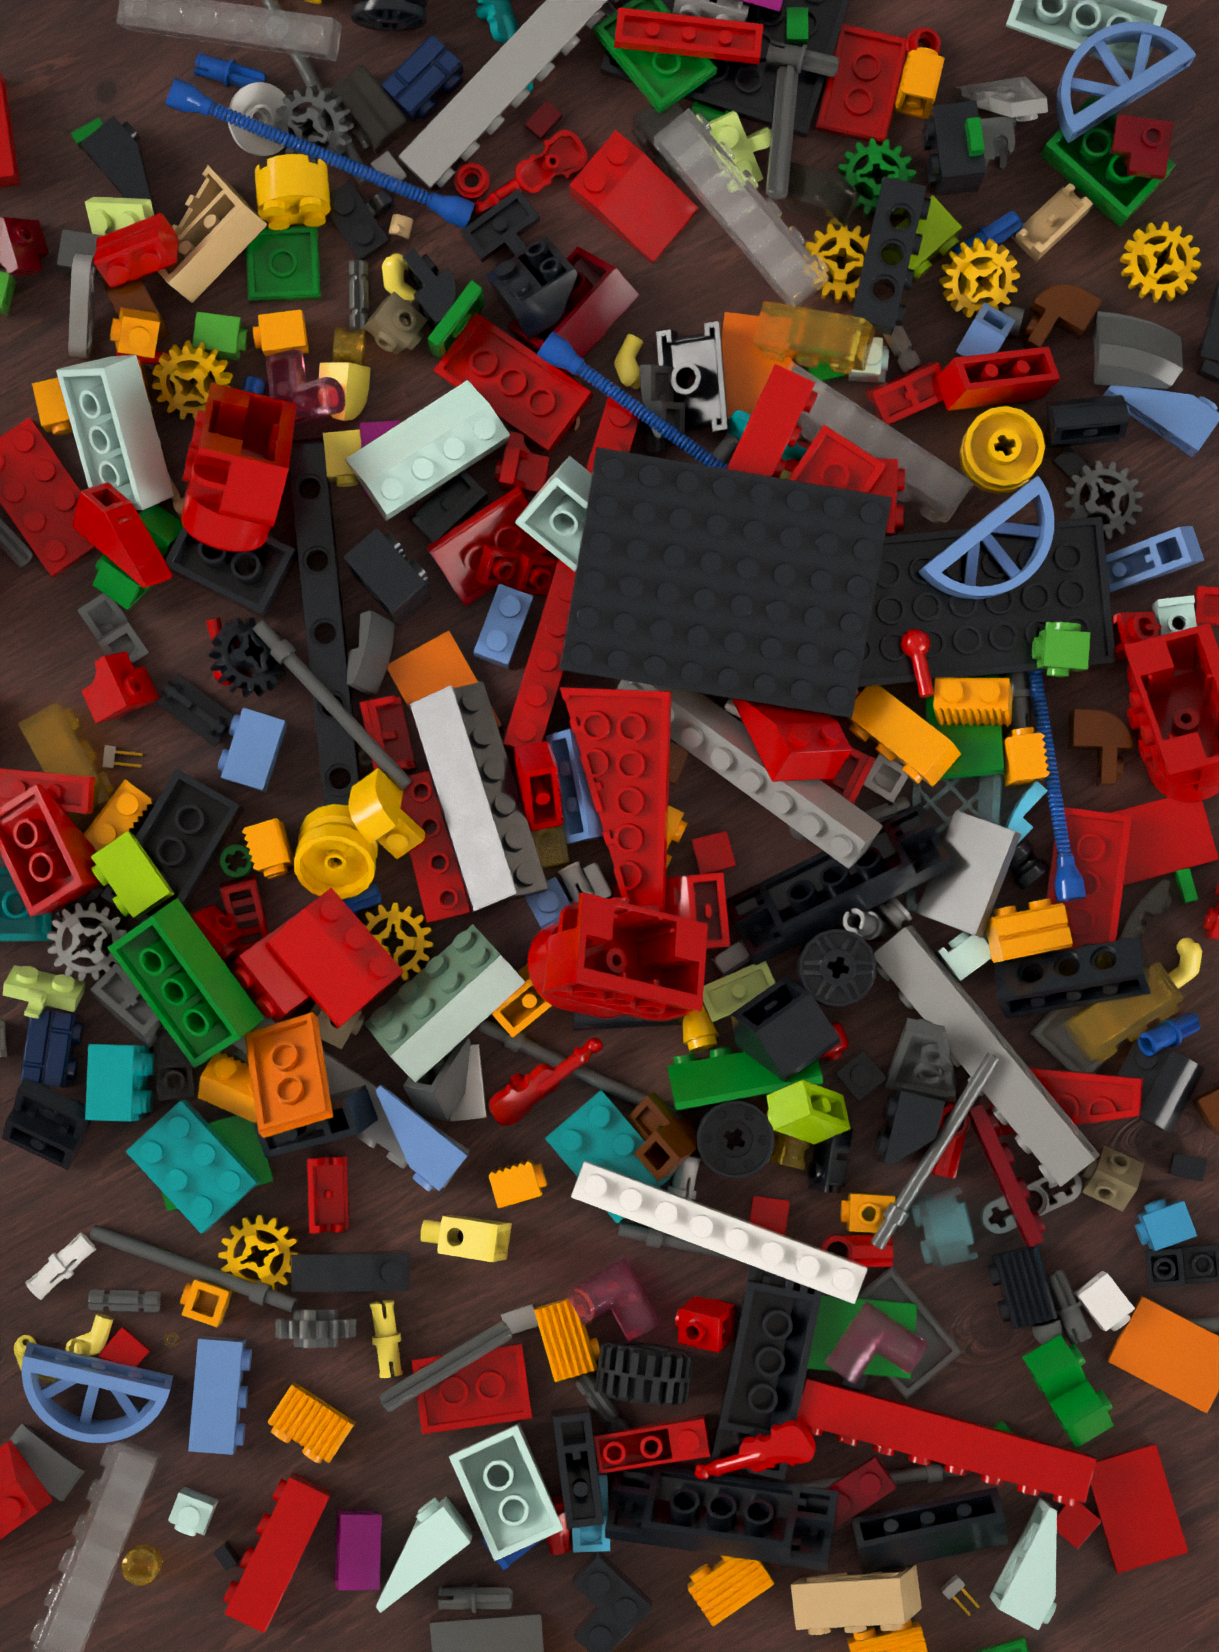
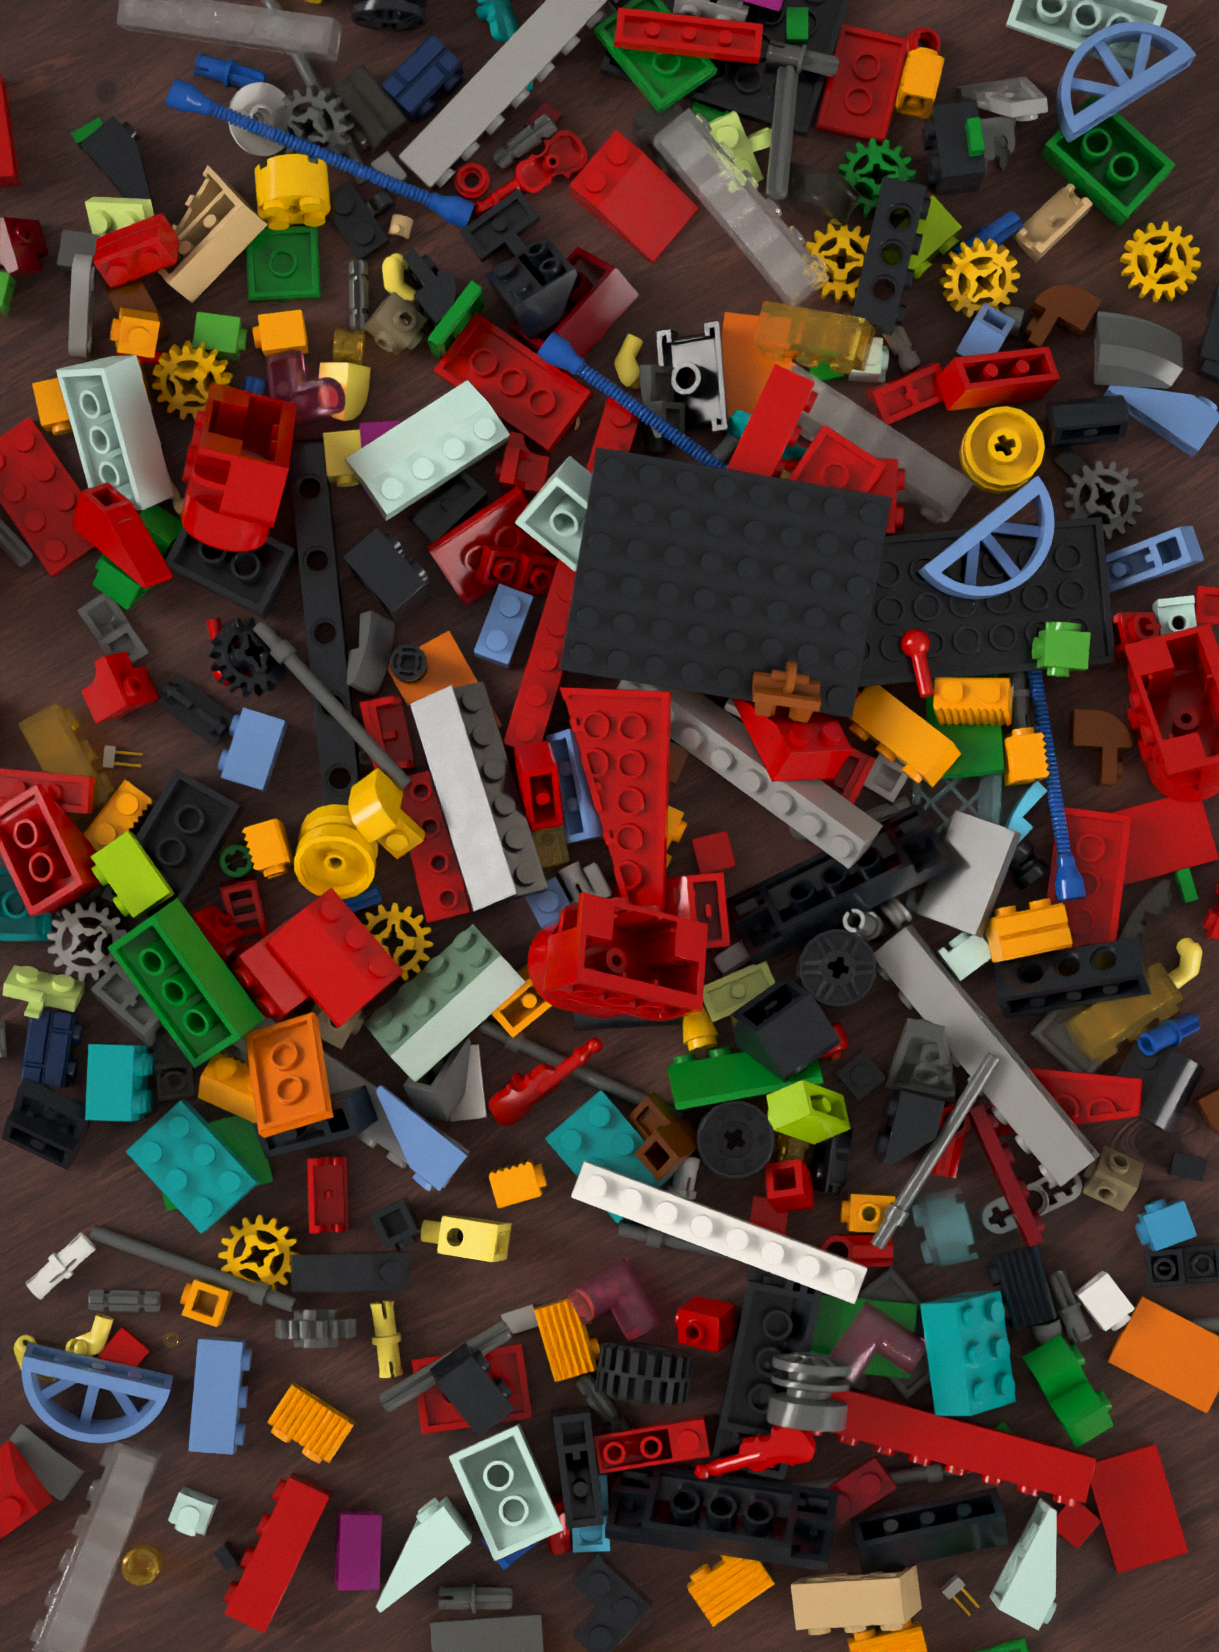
(396, 1224): none -> black brick
(413, 668): none -> black wheel
(472, 1388): none -> black brick
(524, 141): none -> dark grey axle
(787, 690): none -> dark orange hips
(789, 1186): none -> red brick
(809, 1392): none -> dark grey wheel
(968, 1353): none -> teal brick
(1143, 145): dark red brick -> none

